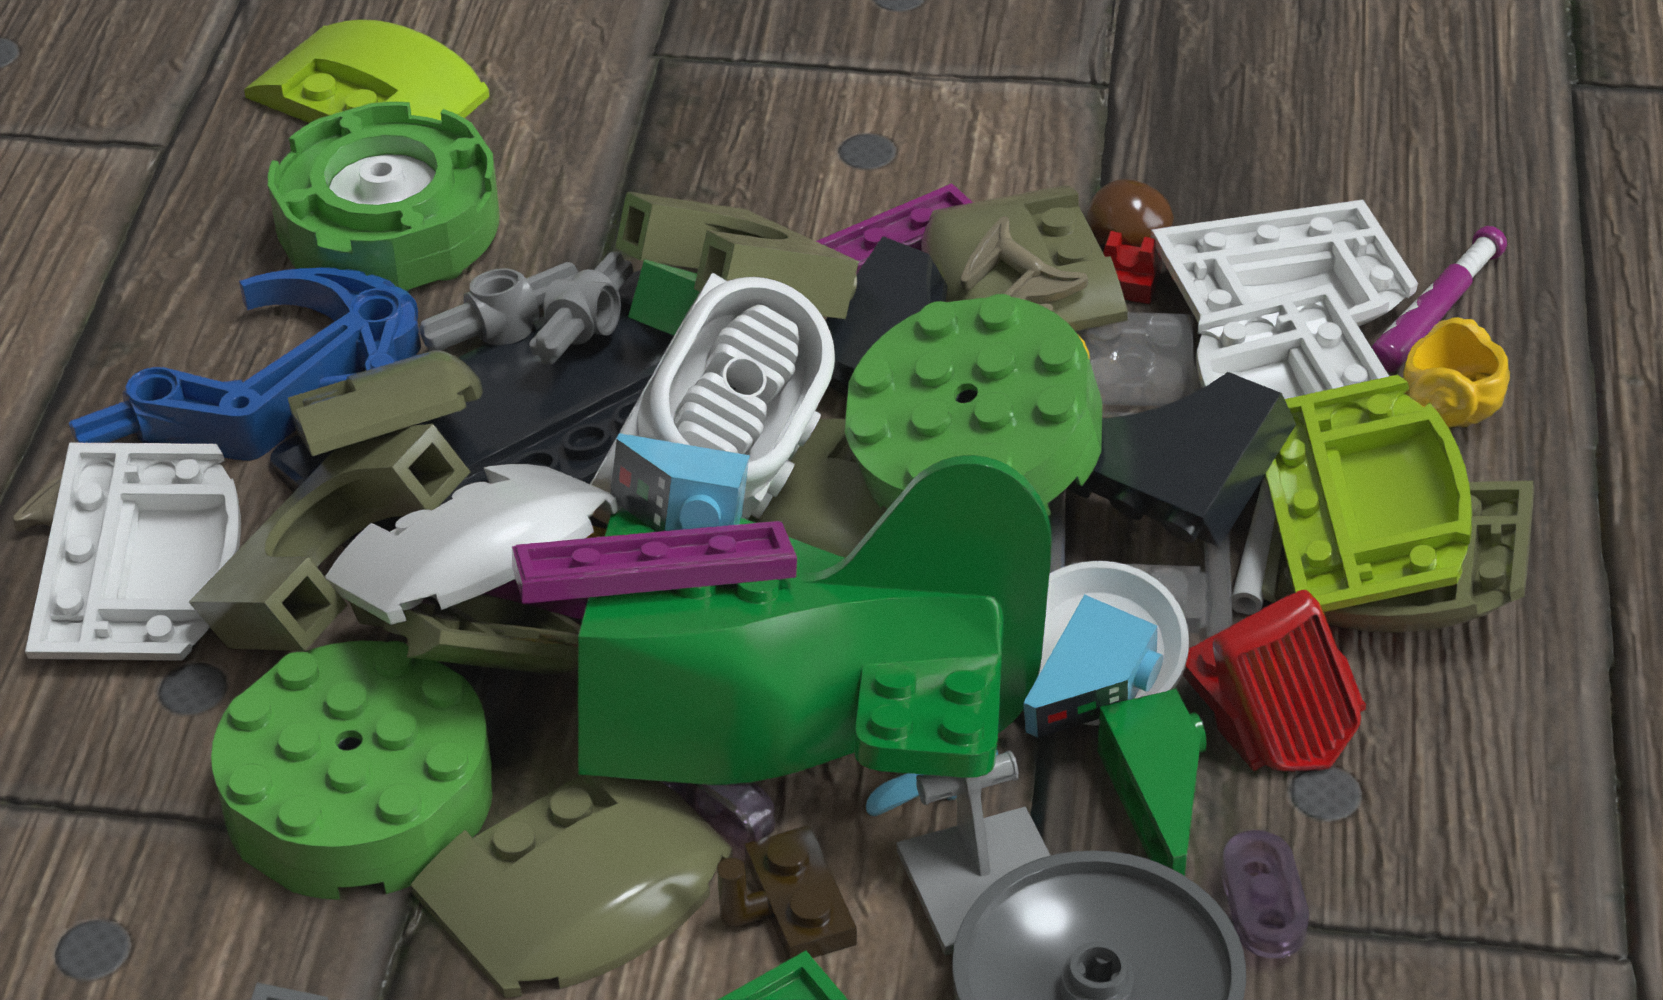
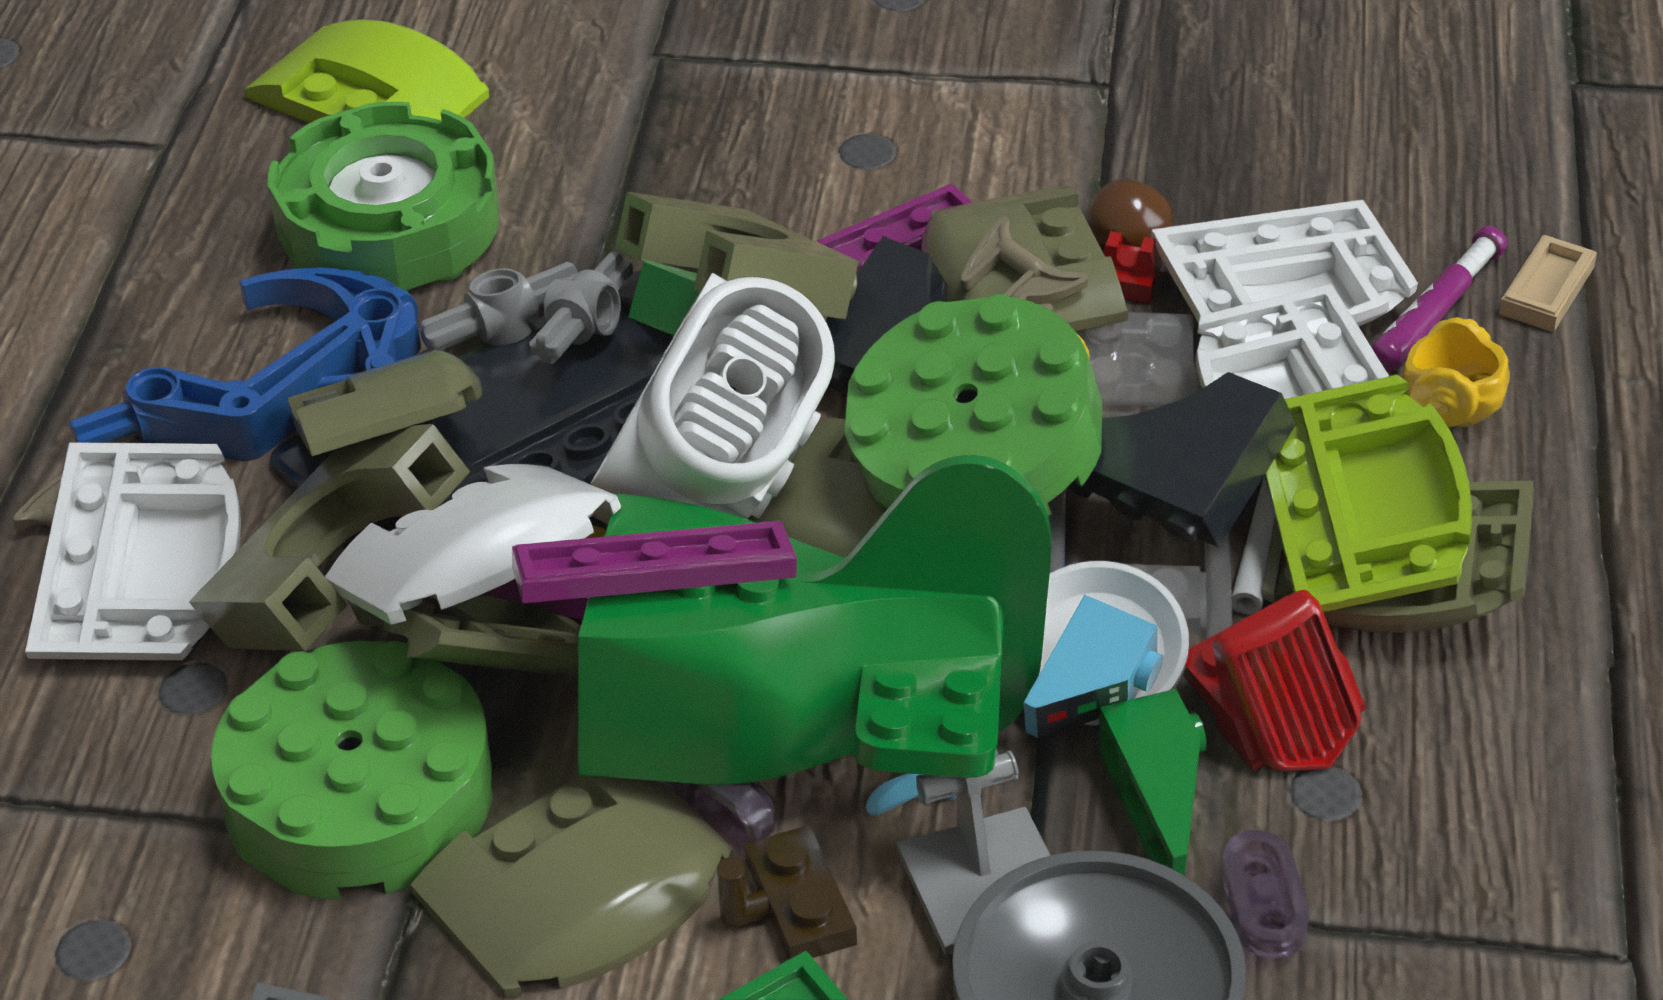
(678, 483): medium azure slope -> none
(1548, 283): none -> tan tile

